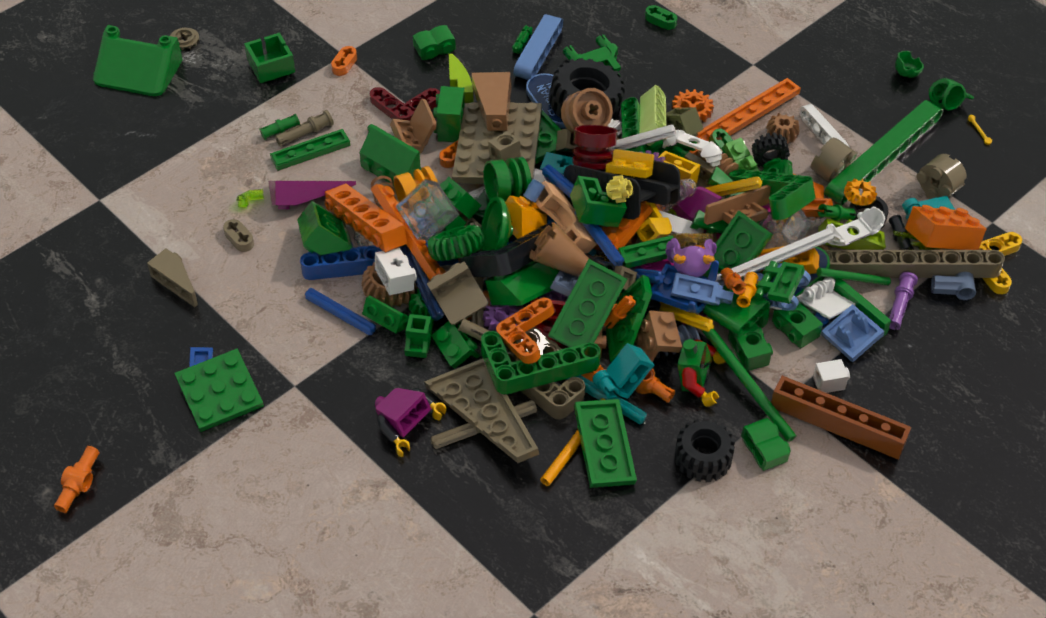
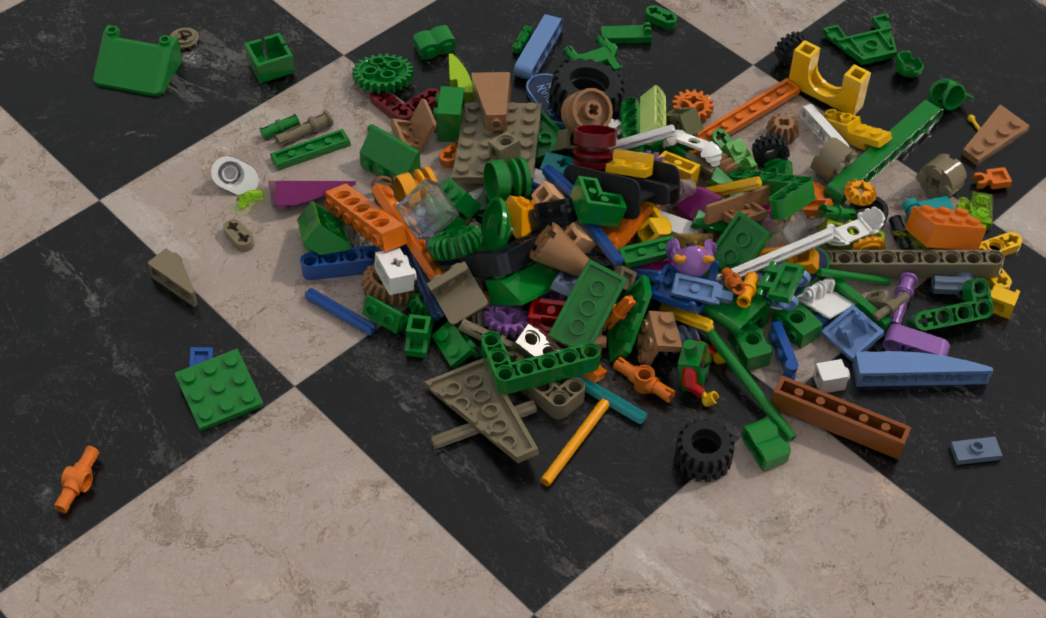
(234, 175): none -> white piece
(342, 64): orange beam -> none
(383, 73): none -> green gear
(402, 411): magenta torso -> none
(510, 332): orange beam -> none
(534, 190): medium blue hinge -> none
(556, 211): none -> black hinge
(605, 443): green plate -> none
(619, 189): light yellow gear -> none
(624, 372): teal hinge -> none
(628, 33): none -> green hinge
(783, 350): none -> blue plate
(786, 47): none -> black tyre
(806, 75): none -> yellow arch
(854, 132): none -> yellow slope
(866, 46): none -> green wing
(869, 243): none -> light orange gear
(885, 305): none -> dark tan piece
(911, 340): none -> medium lavender beam
(916, 368): none -> medium blue slope
(950, 312): none -> green beam
(976, 450): none -> sand blue plate
(979, 207): none -> clear neon green plate
(994, 135): none -> medium nougat wing
(995, 178): none -> orange plate
(1003, 301): none -> yellow brick

